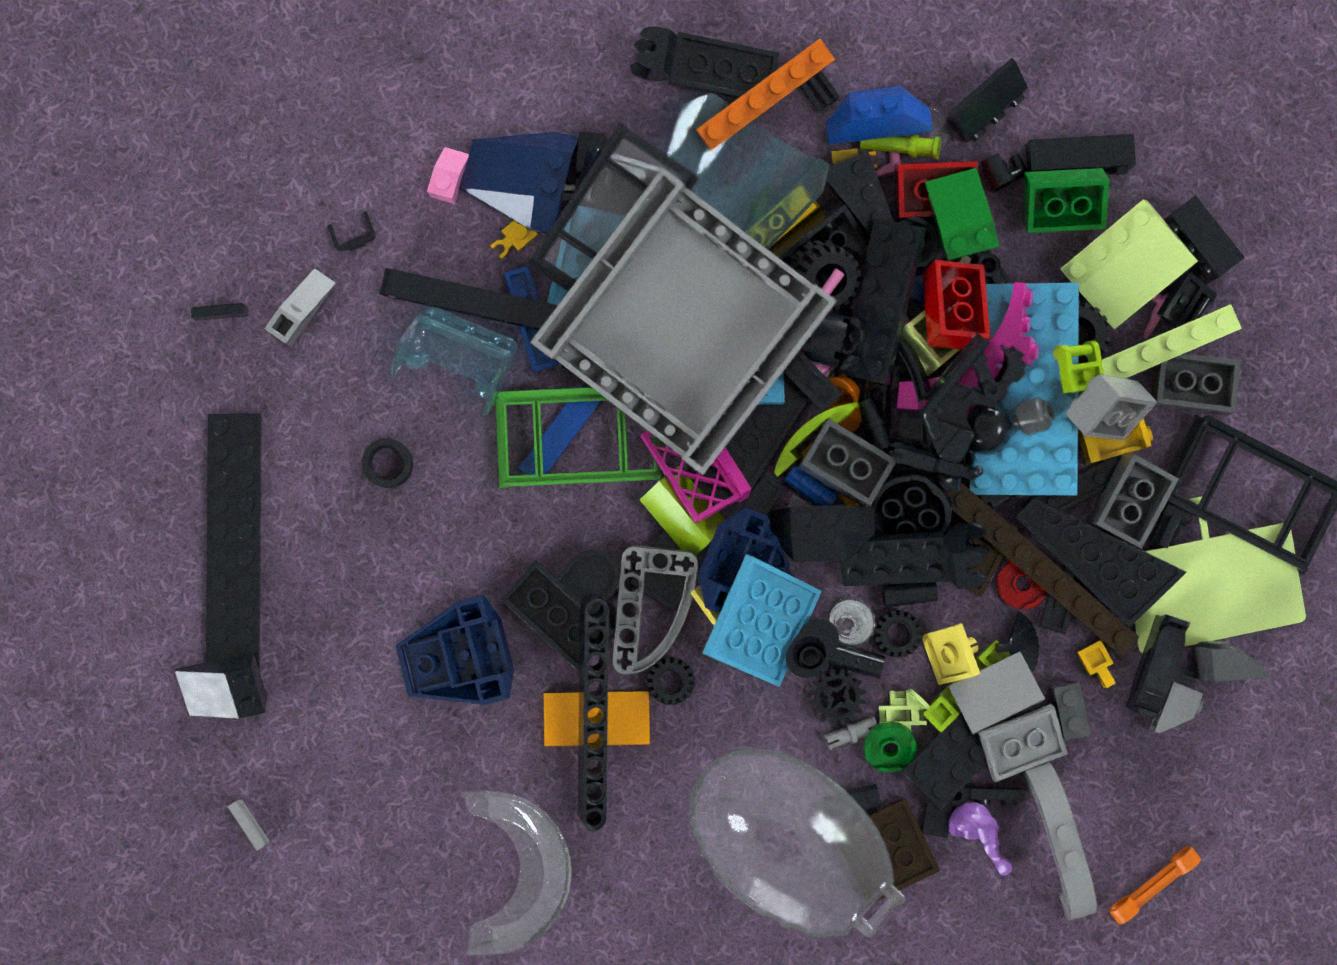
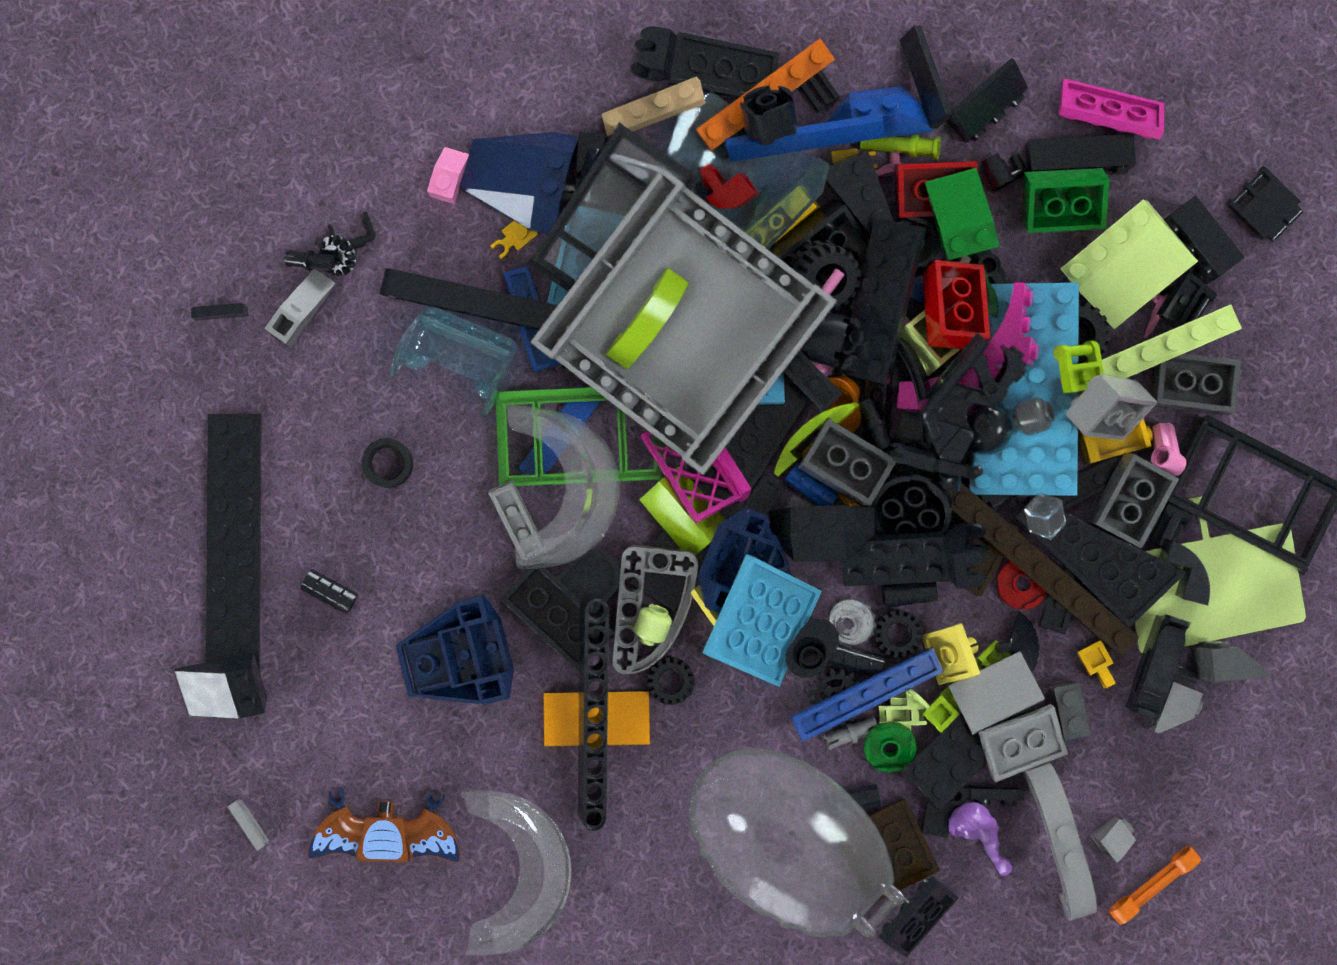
(309, 260): none -> black axle
(329, 591): none -> black axle
(345, 252): none -> black gear
(384, 836): none -> torso
(512, 511): none -> light grey tile
(590, 490): none -> clear windscreen
(649, 319): none -> lime slope
(652, 624): none -> yellowish green head
(655, 106): none -> tan plate
(729, 194): none -> red brick
(769, 114): none -> black brick
(810, 137): none -> blue tile
(866, 694): none -> blue tile
(918, 916): none -> black plate
(926, 77): none -> black tile
(992, 300): none -> dark green bar
(1045, 515): none -> clear panel
(1111, 109): none -> dark pink plate
(1114, 838): none -> light grey slope
(1166, 449): none -> bright pink piece
(1195, 583): none -> black brick
(1266, 206): none -> black plate

